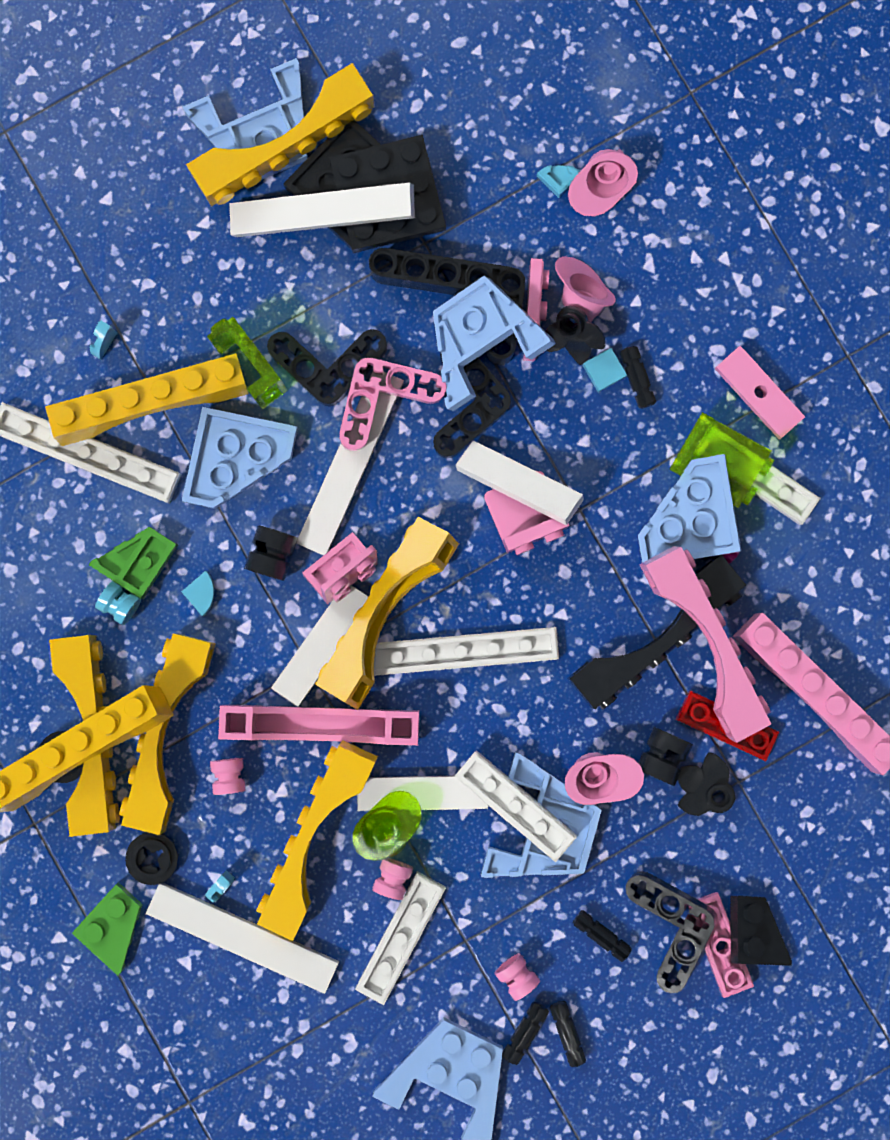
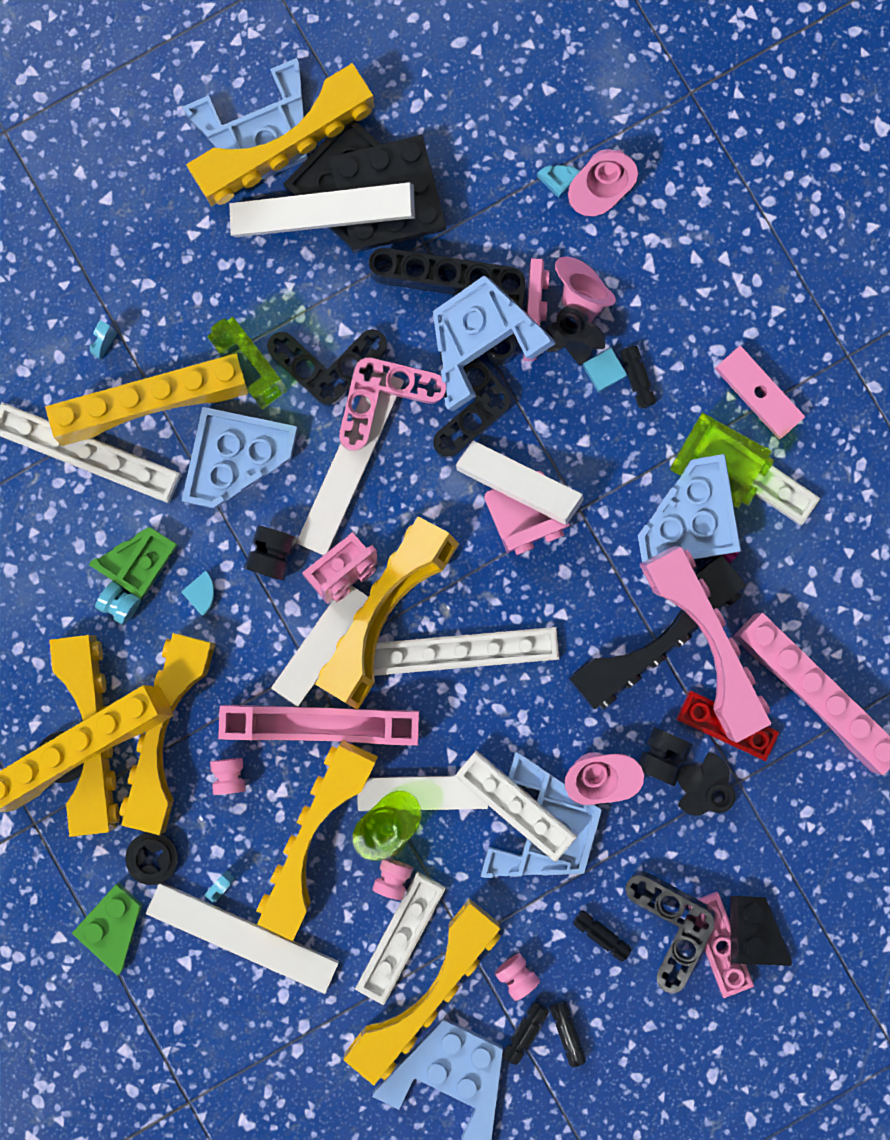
(380, 1043): none -> yellow arch

